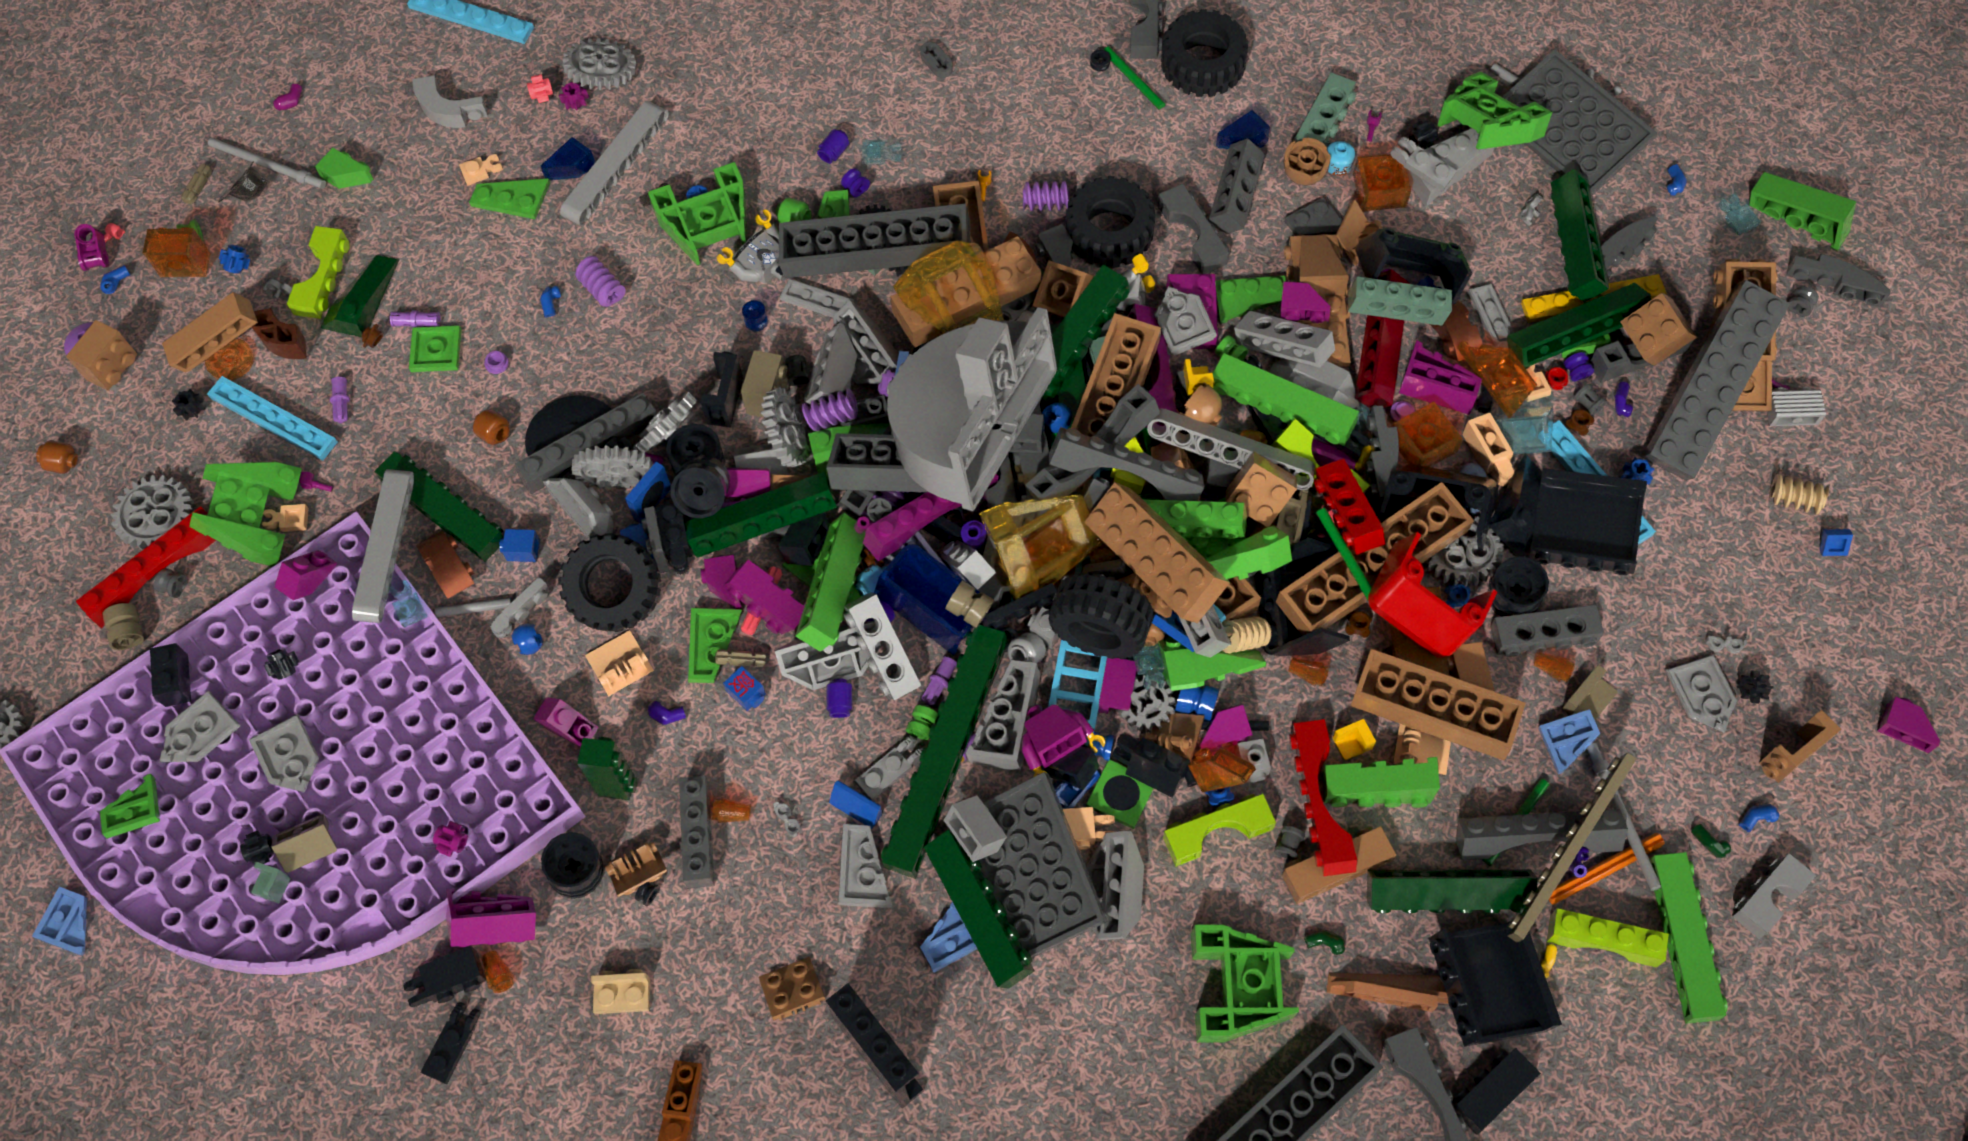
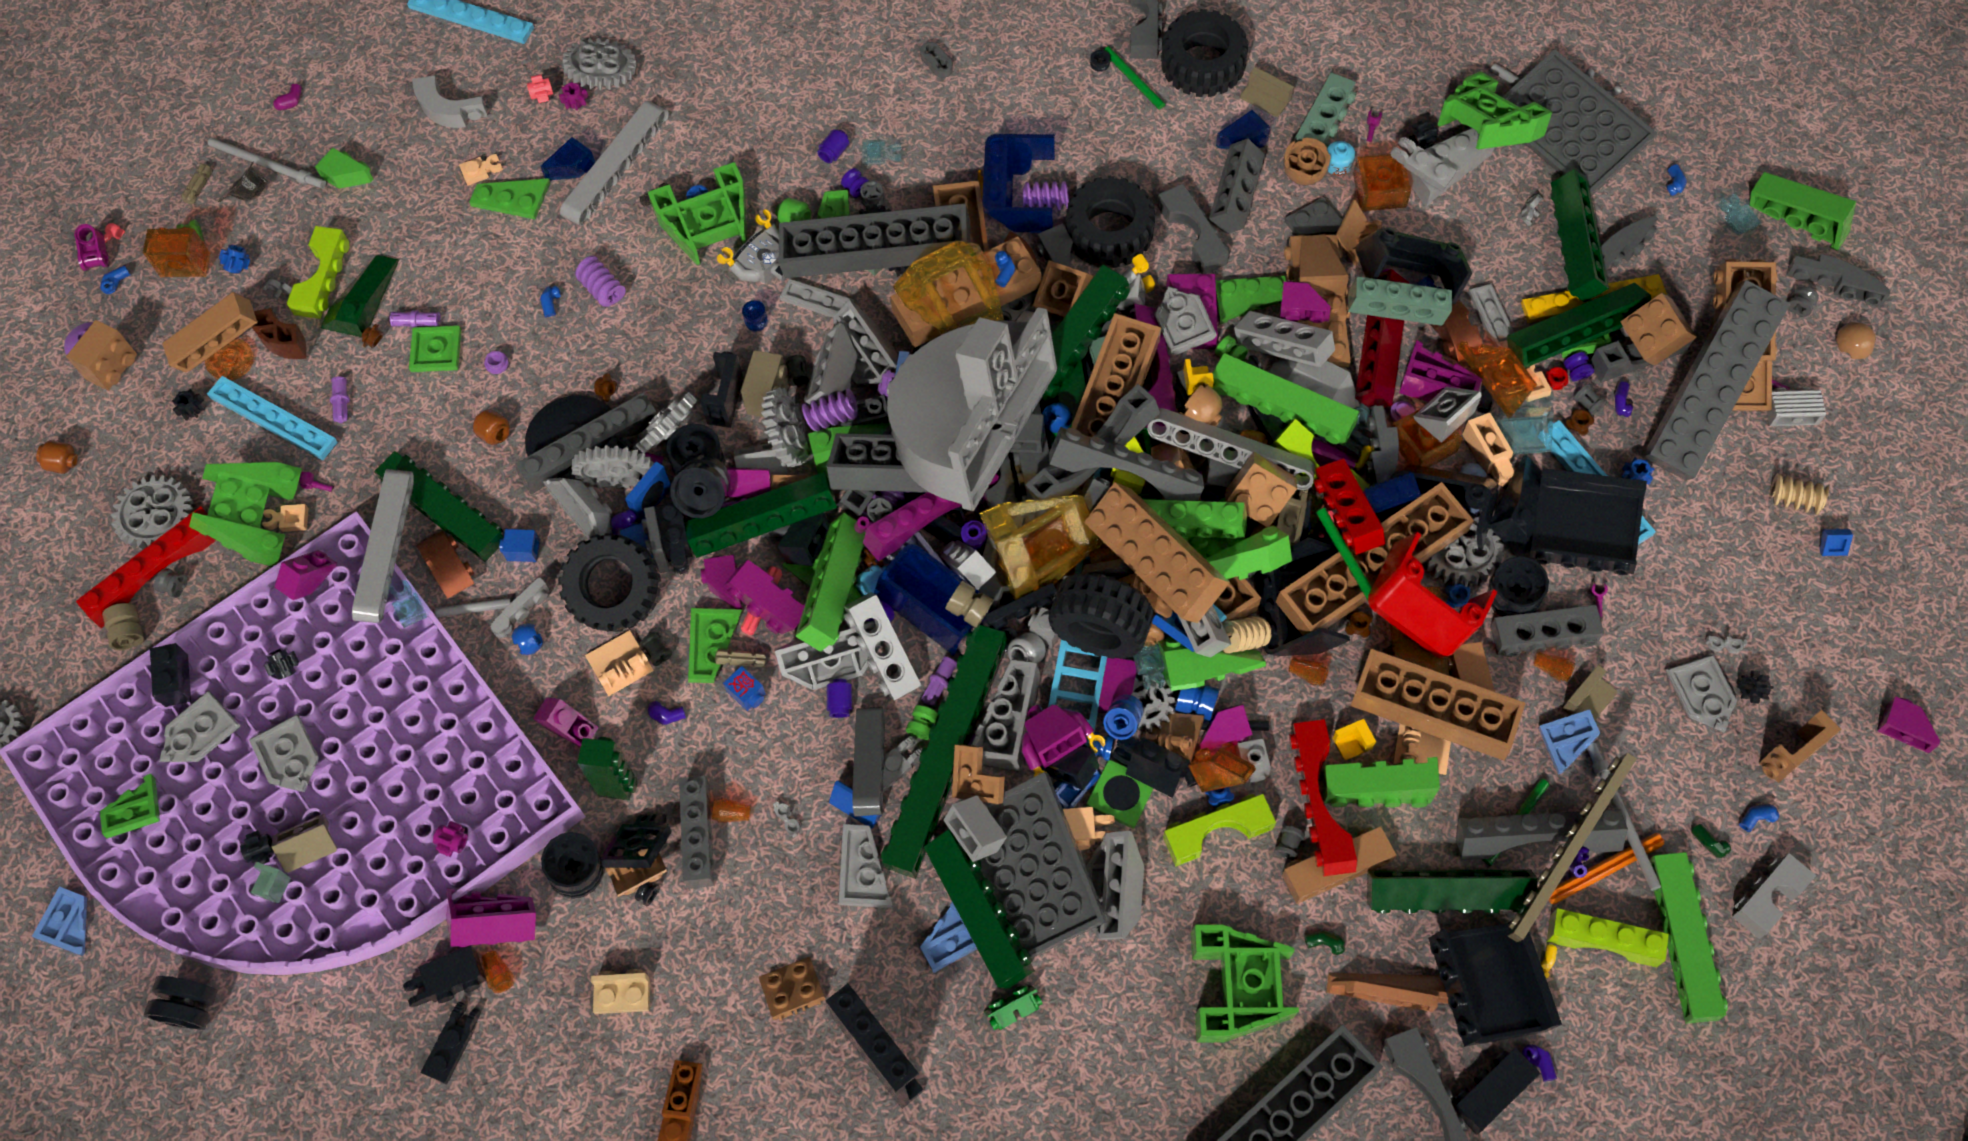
(181, 1002): none -> black wheel
(605, 386): none -> reddish brown plate
(622, 520): none -> dark purple arm
(637, 832): none -> black piece
(655, 648): none -> pearl dark grey bush
(868, 761): none -> dark grey beam
(870, 189): none -> dark grey wheel
(970, 780): none -> medium nougat plate
(1006, 268): none -> blue arm
(1011, 156): none -> clear blue windscreen
(1021, 1000): none -> green hinge
(1123, 717): none -> blue wheel
(1267, 92): none -> dark tan panel
(1392, 492): none -> clear blue brick
(1448, 411): none -> light grey slope
(1541, 1059): none -> dark purple arm
(1599, 596): none -> magenta hand
(1856, 340): none -> medium nougat hair

